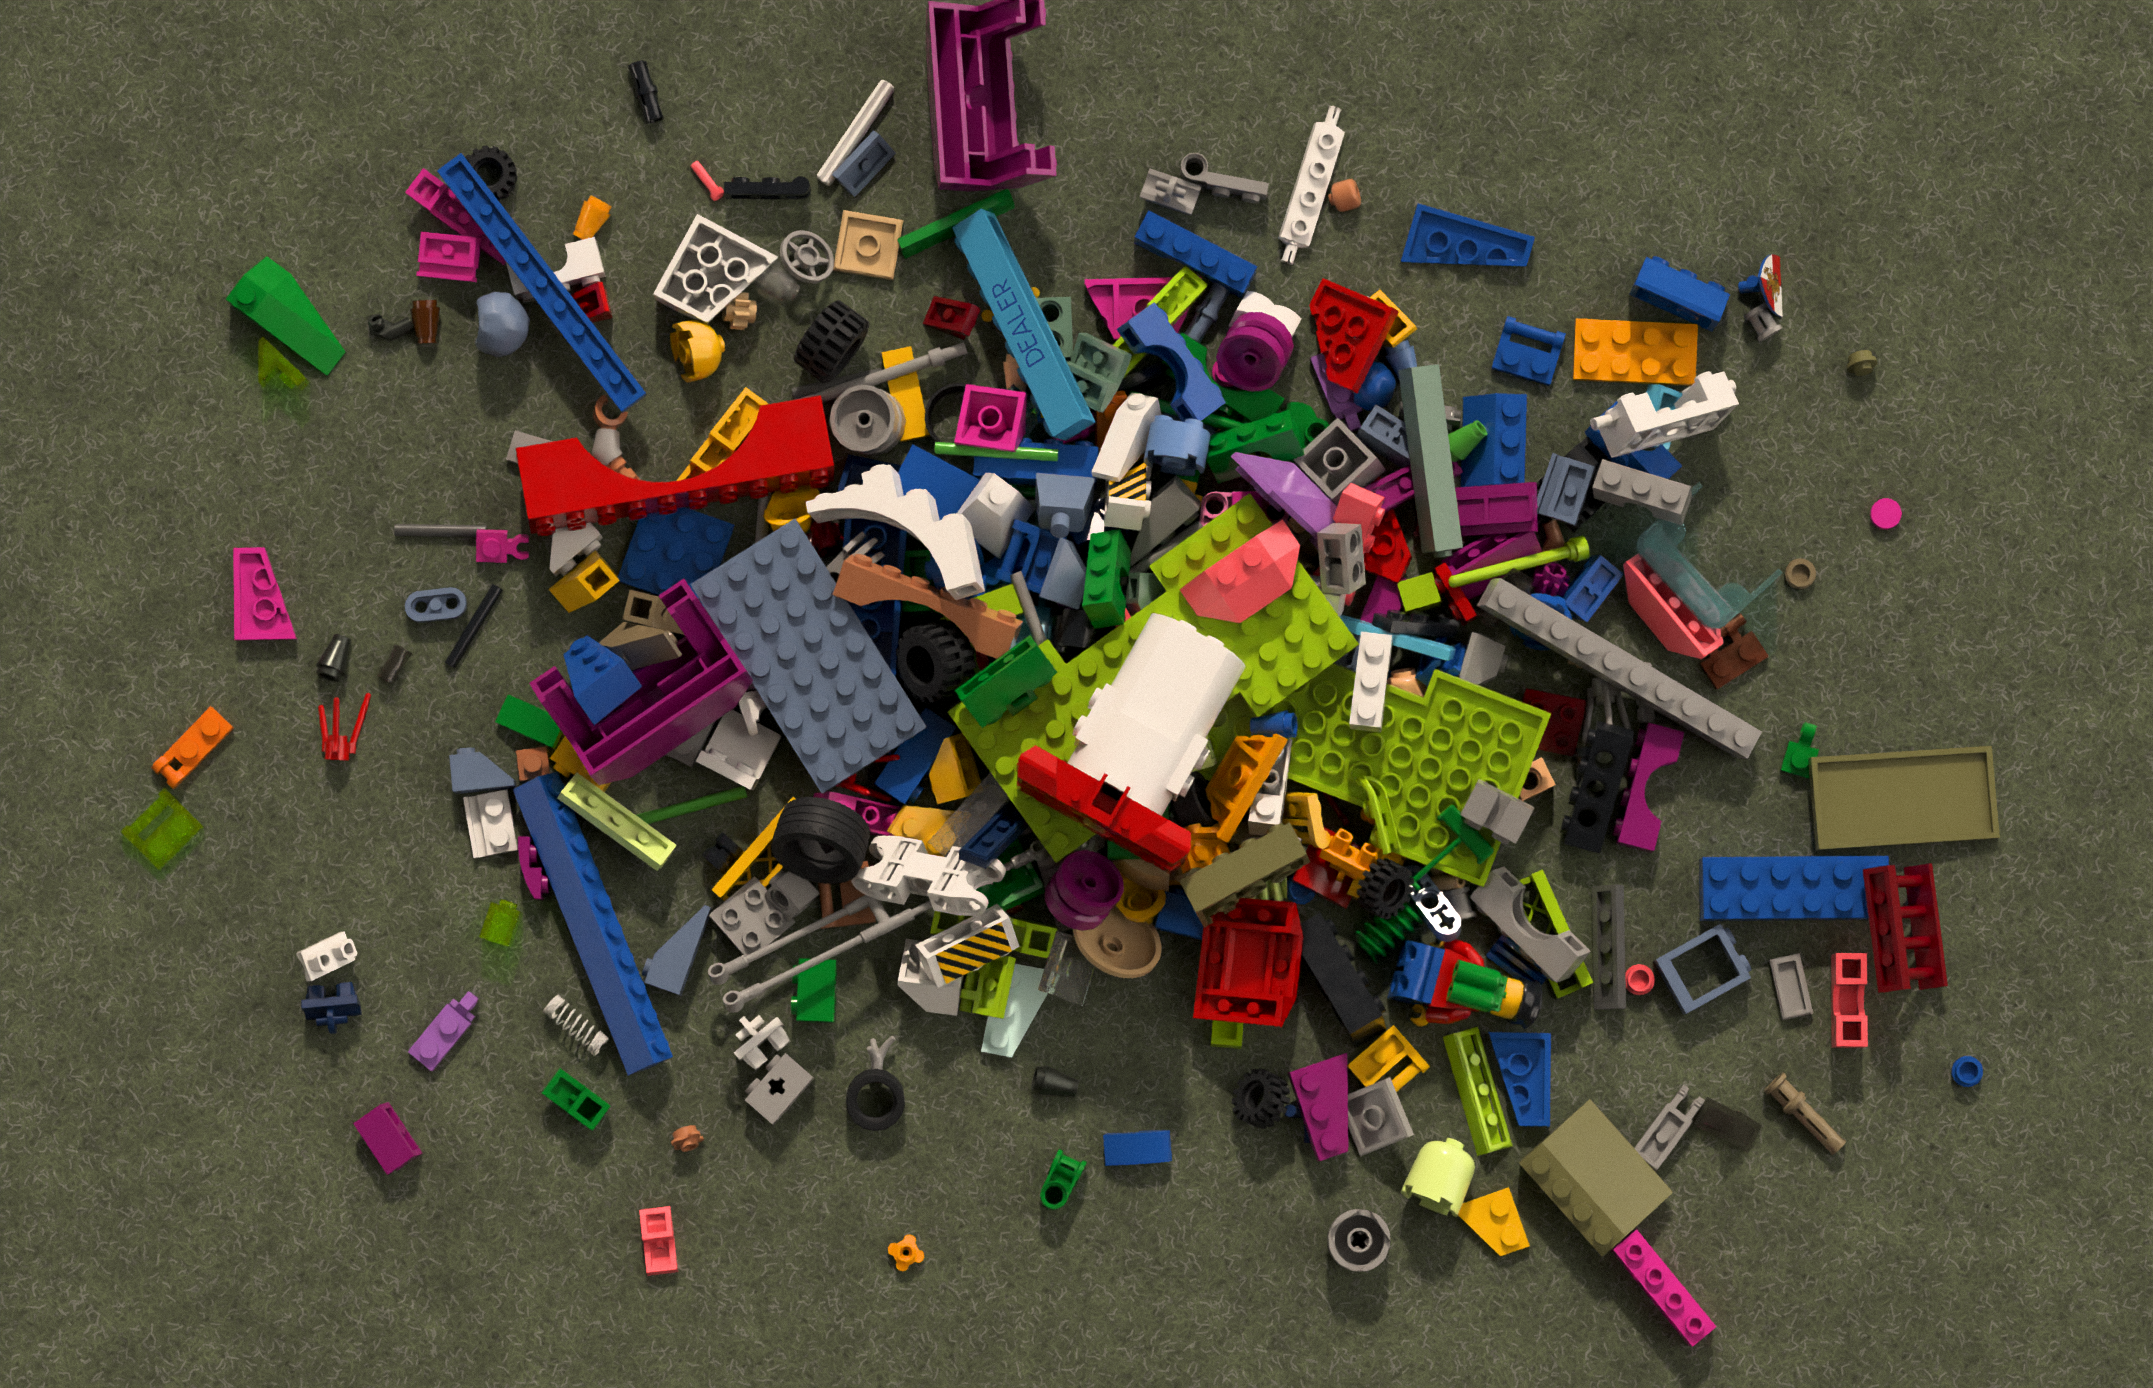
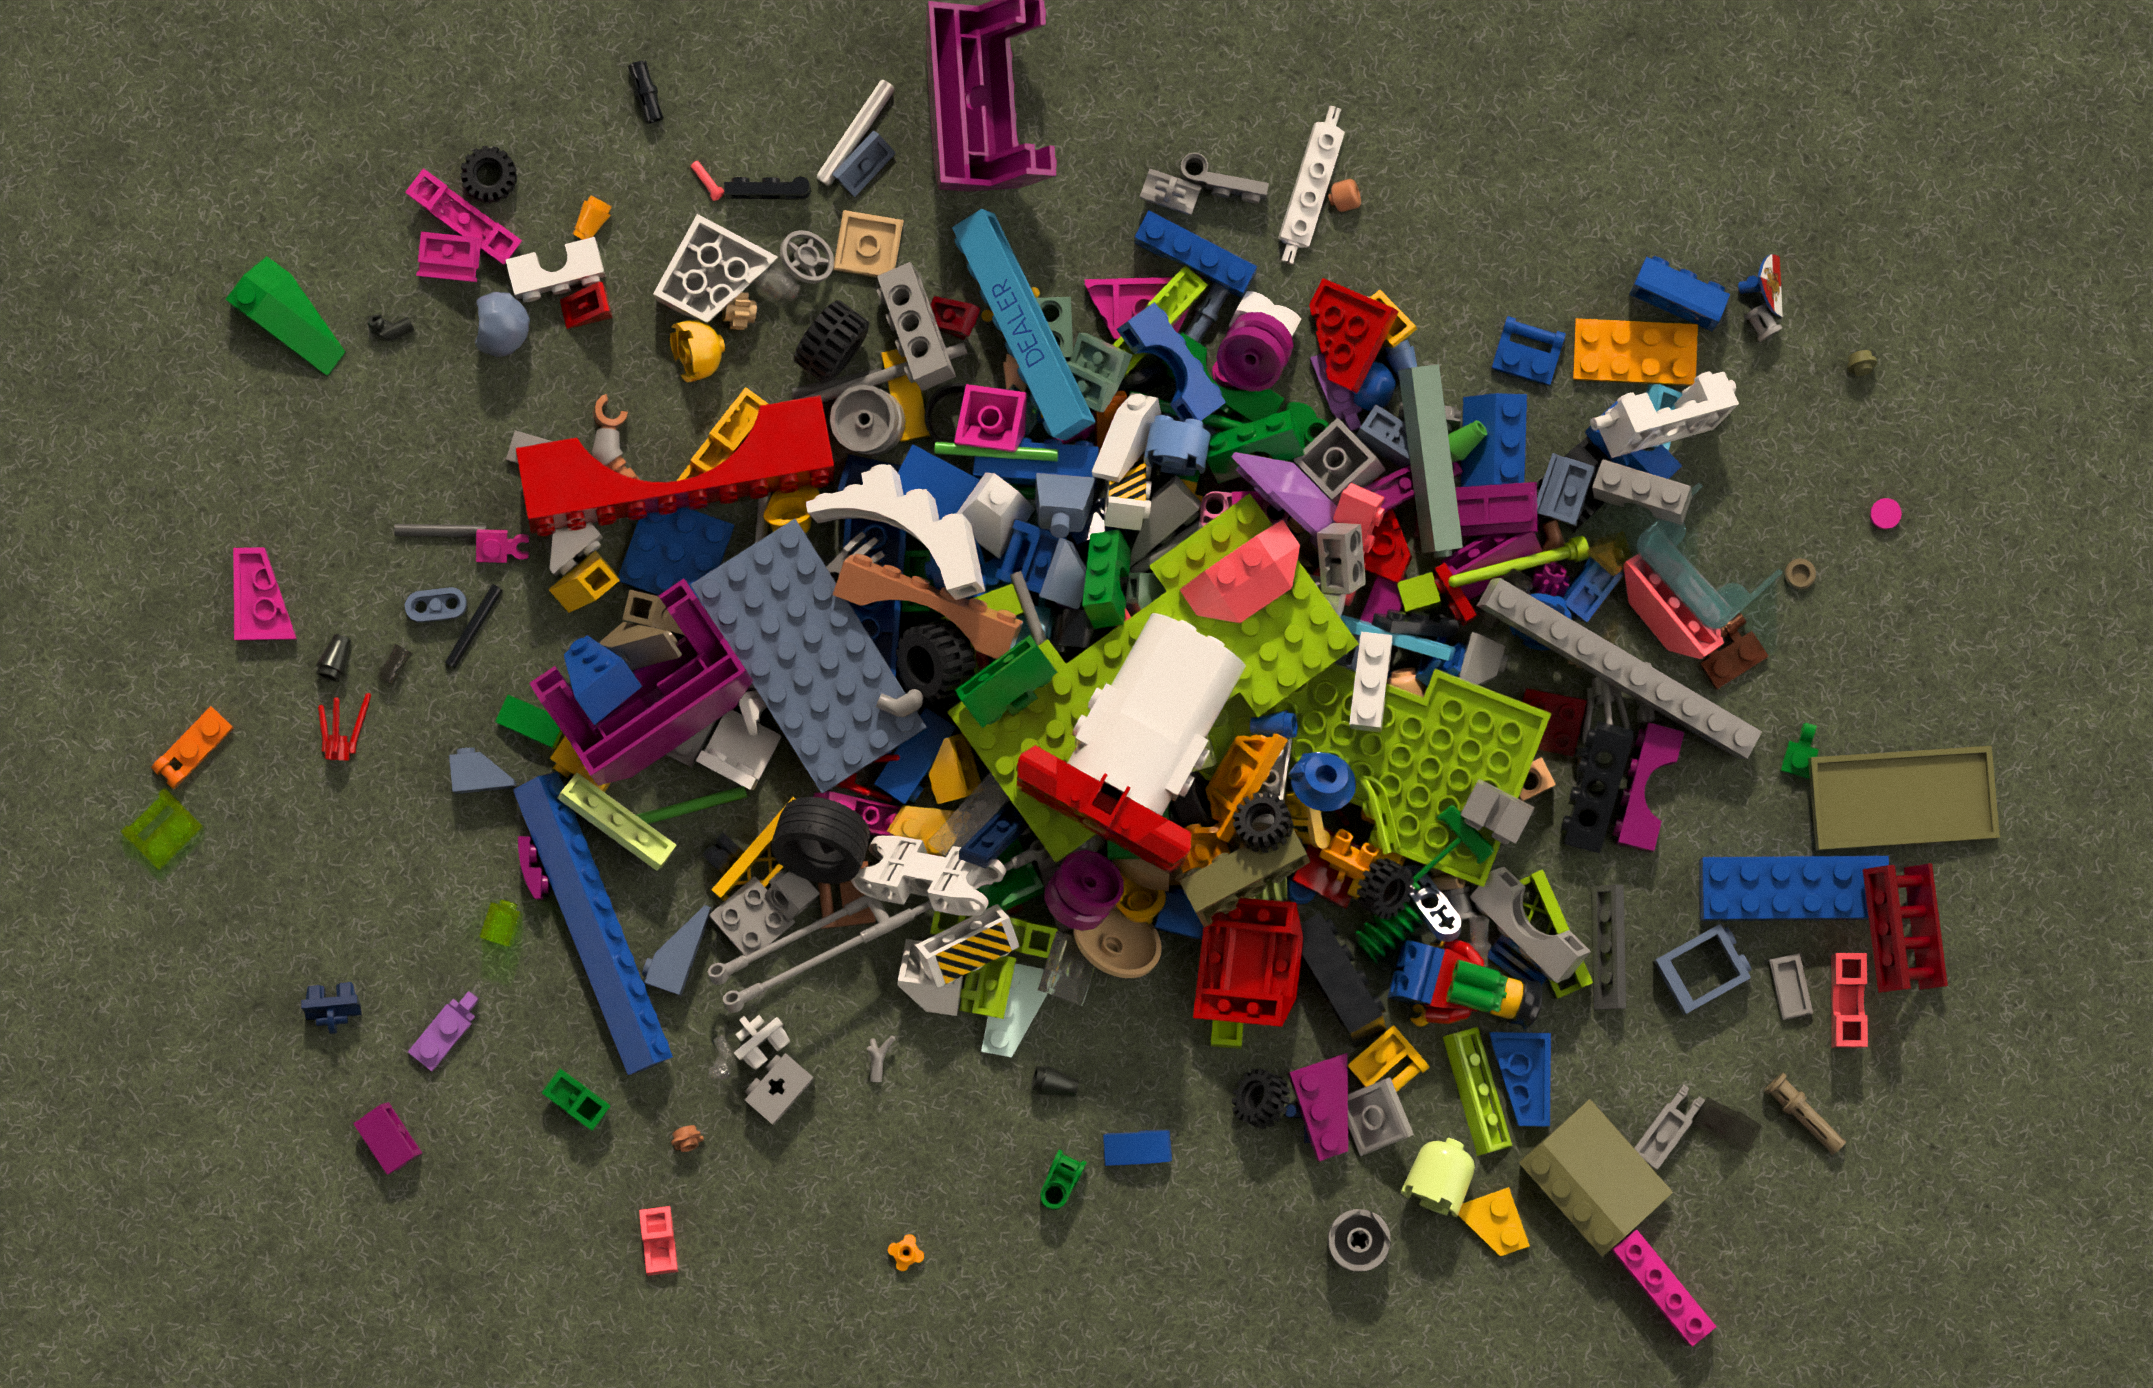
(272, 361): clear neon green slope -> none
(327, 955): white hips -> none
(425, 320): reddish brown cone -> none
(490, 824): white plate -> none
(532, 763): nougat plate -> none
(541, 282): blue plate -> none
(599, 1039): white piece -> none
(724, 1061): none -> clear arm
(815, 993): green brick -> none
(825, 538): dark red gear -> none
(886, 1120): black tyre -> none
(902, 706): none -> light grey arm
(935, 364): none -> light grey brick
(942, 228): green tile -> none
(1267, 837): none -> black tyre
(1322, 781): none -> blue piece
(1456, 239): blue wing -> none
(1479, 936): none -> clear axle
(1611, 552): none -> clear yellow slope
(1639, 979): coral plate -> none
(1967, 1071): blue plate -> none

